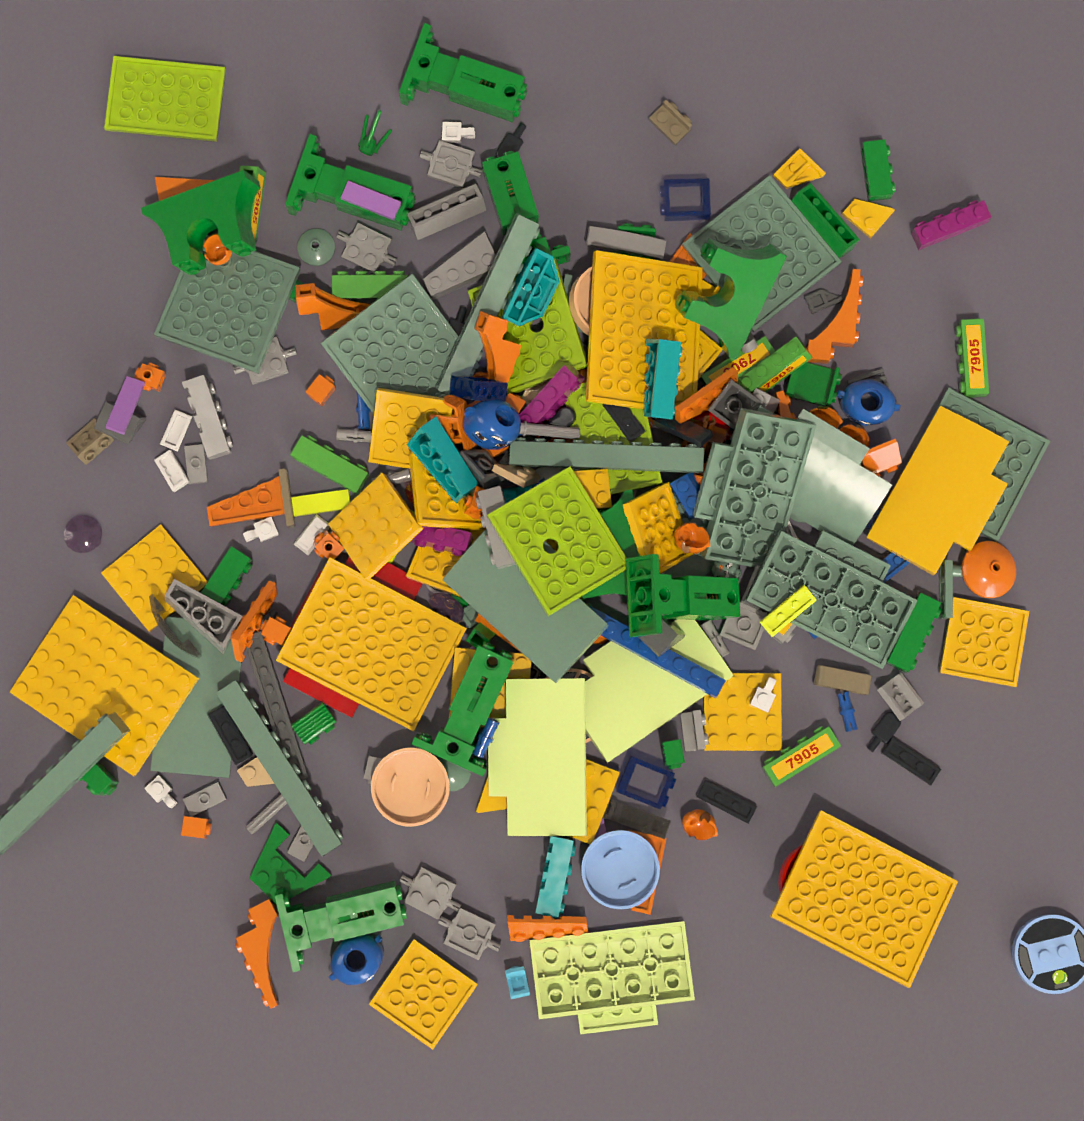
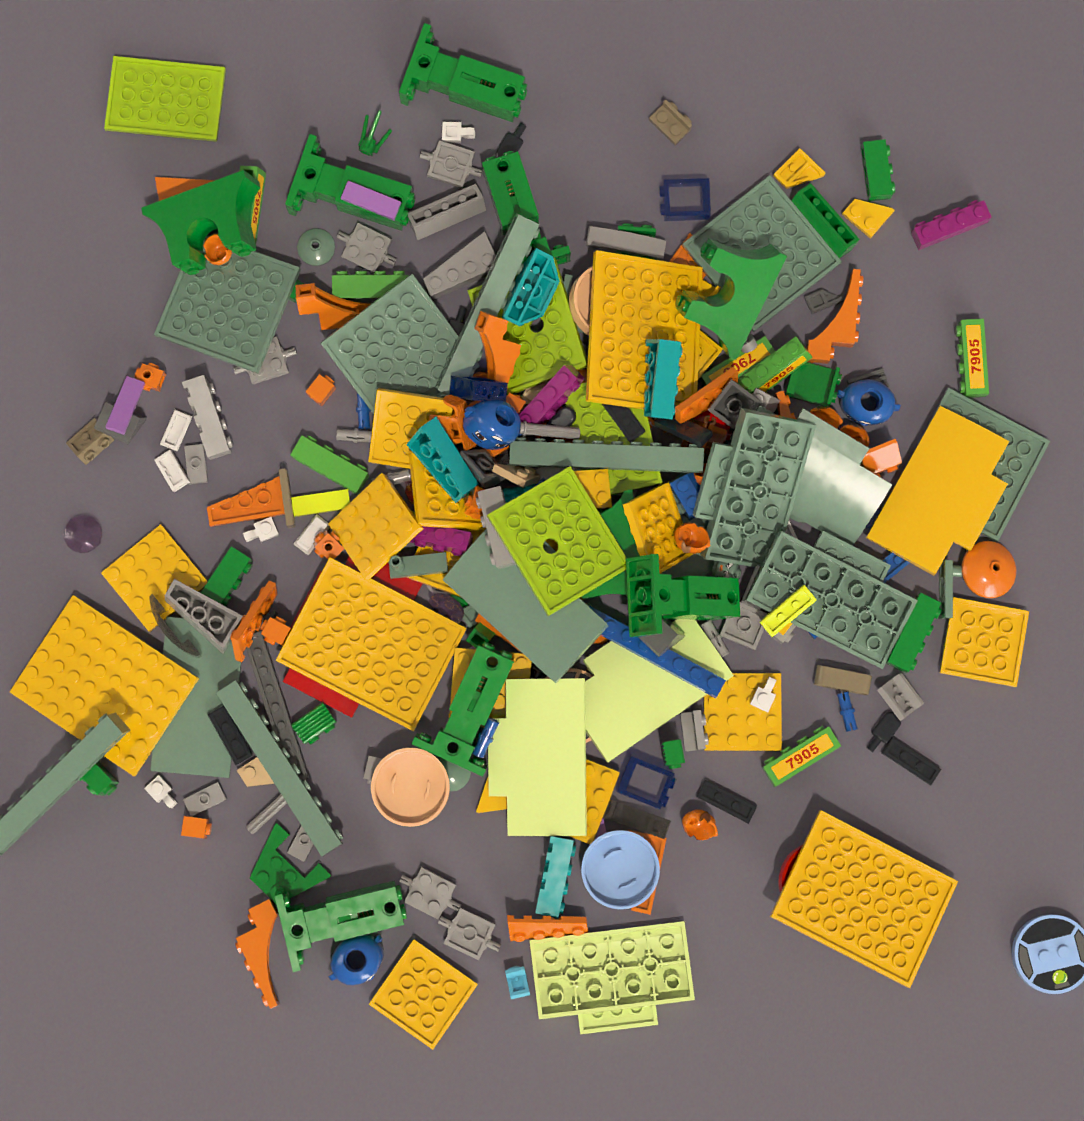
(418, 565): none -> sand green piece

